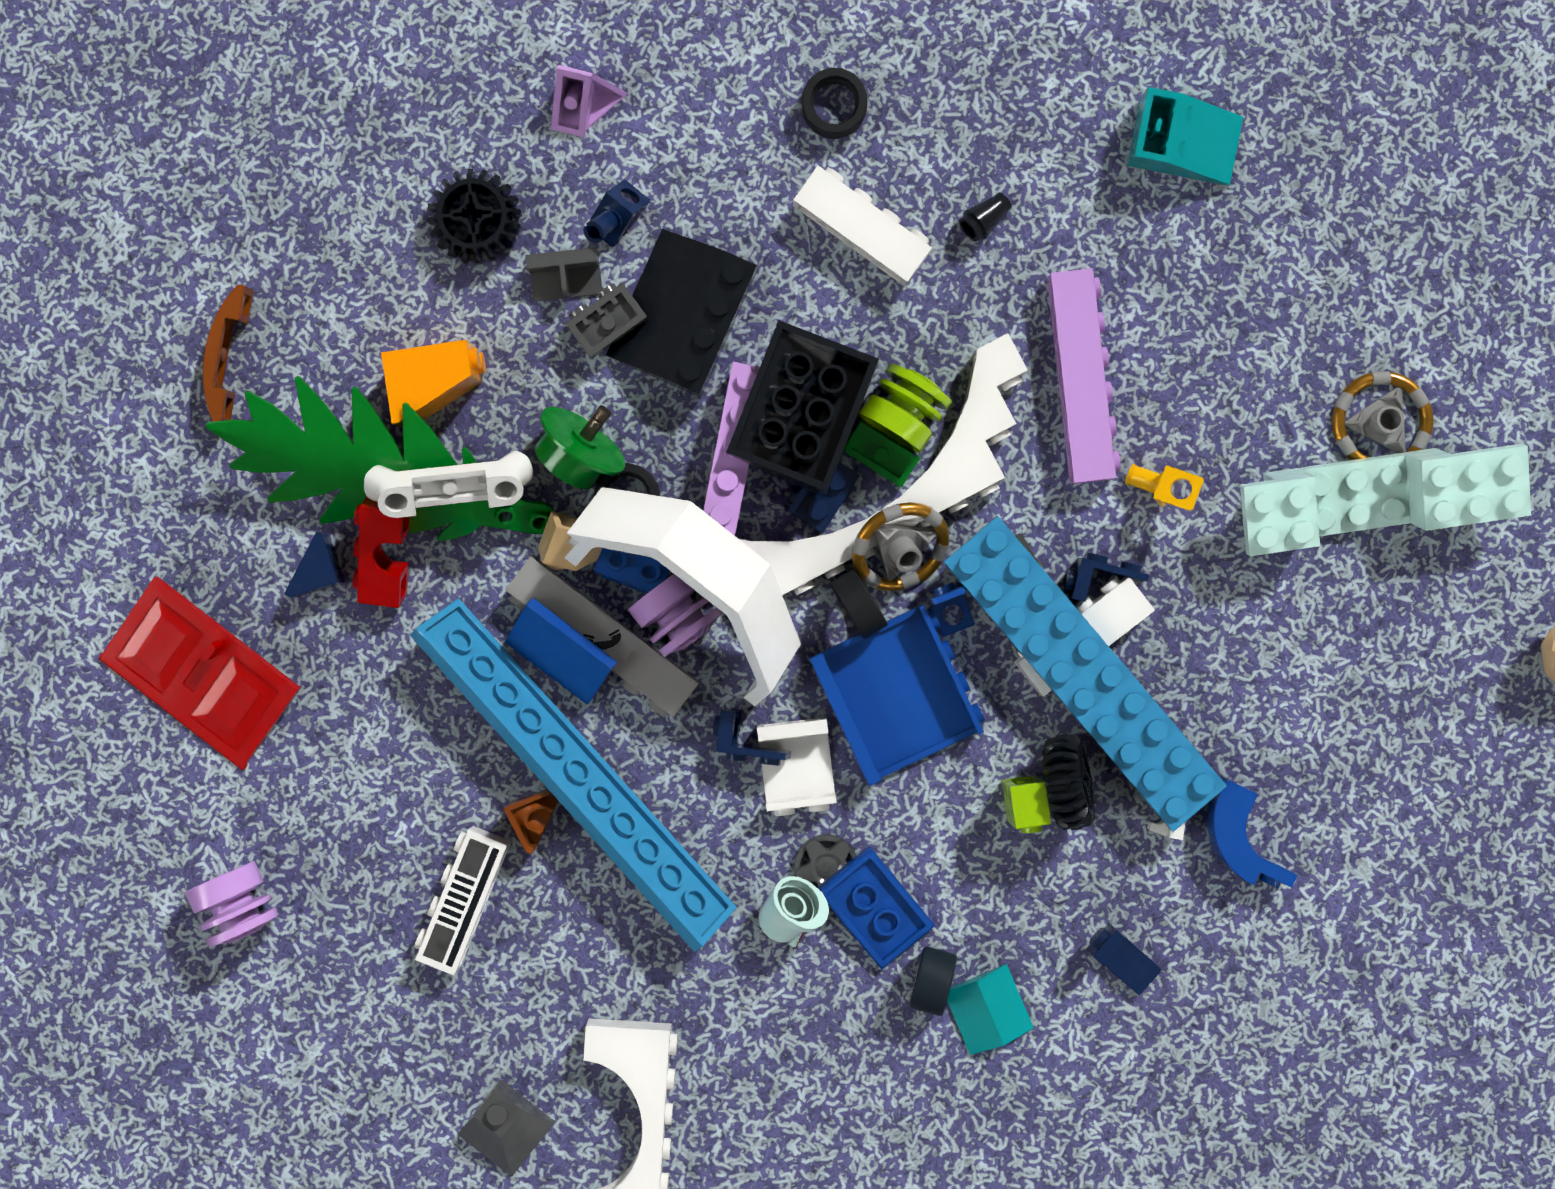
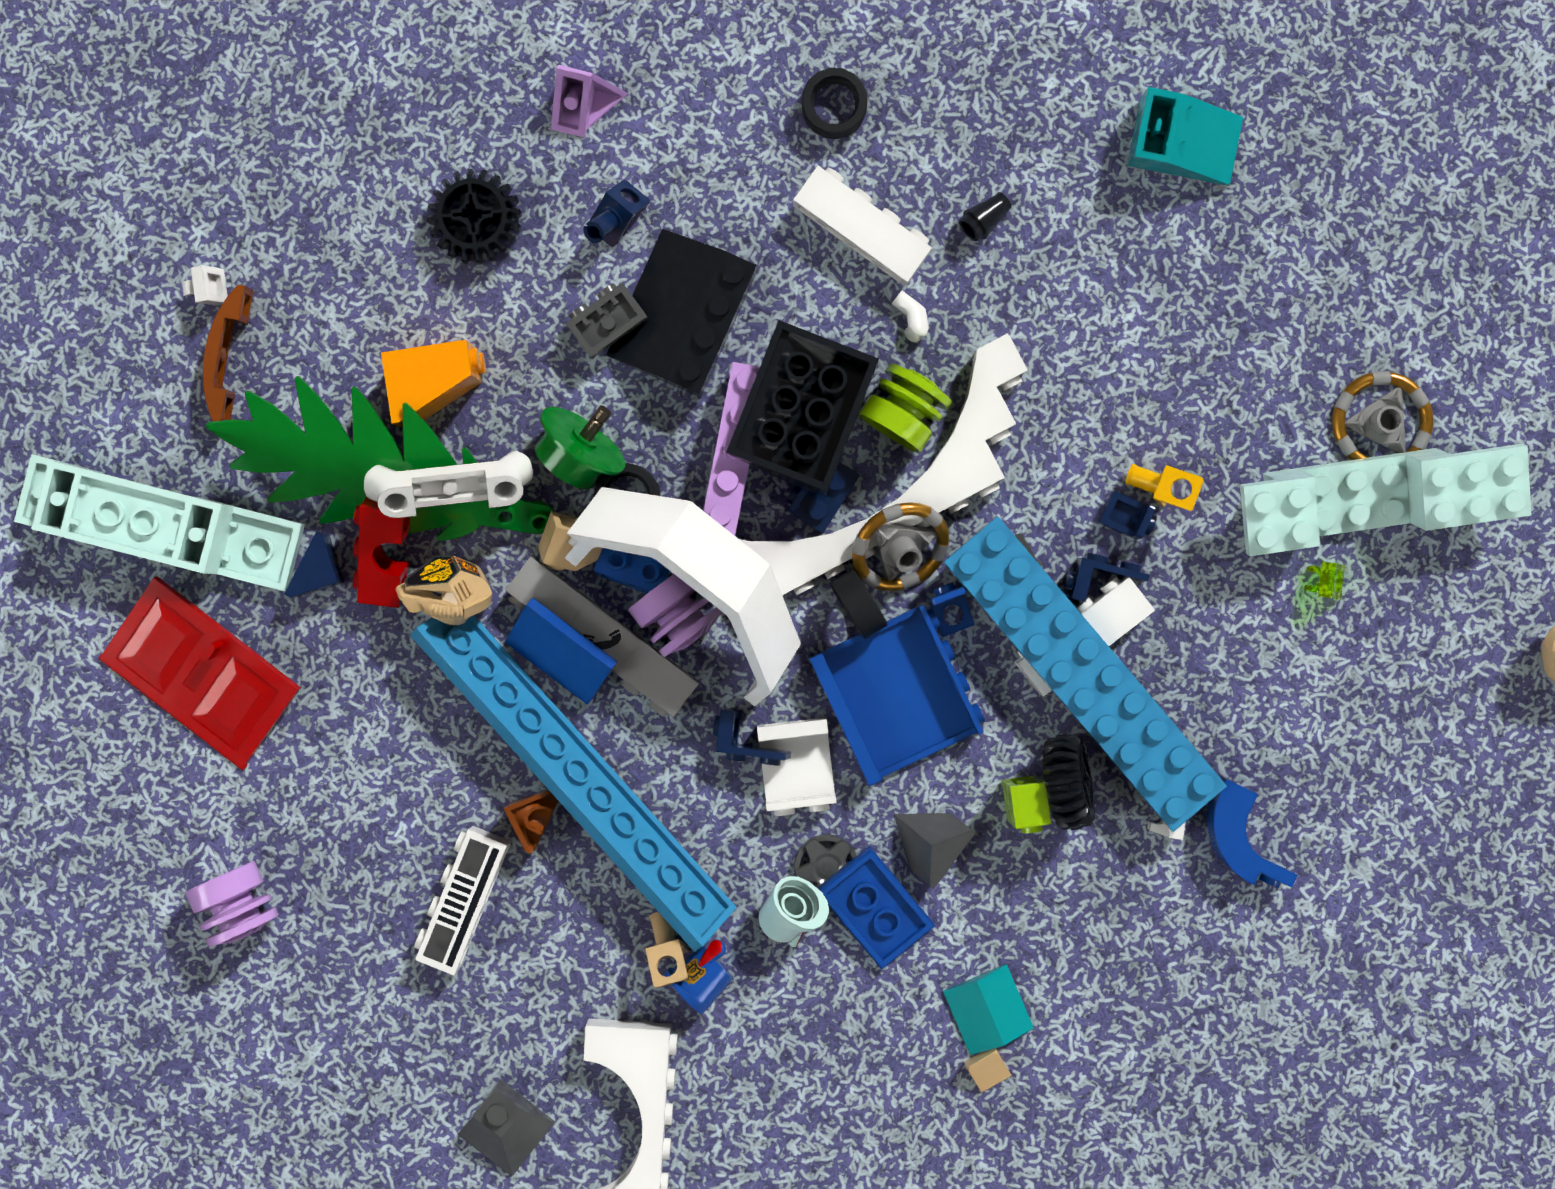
(158, 523): none -> light aqua bracket
(206, 285): none -> white tile
(460, 583): none -> tan helmet
(564, 274): dark grey panel -> none
(666, 947): none -> tan bracket
(705, 977): none -> blue hat
(881, 453): green plate -> none
(915, 314): none -> white arm
(932, 843): none -> dark grey slope
(933, 981): black wheel -> none
(987, 1069): none -> tan slope
(1082, 376): lavender brick -> none
(1123, 958): dark blue bracket -> none
(1128, 516): none -> dark blue bracket
(1330, 581): none -> clear neon green tile

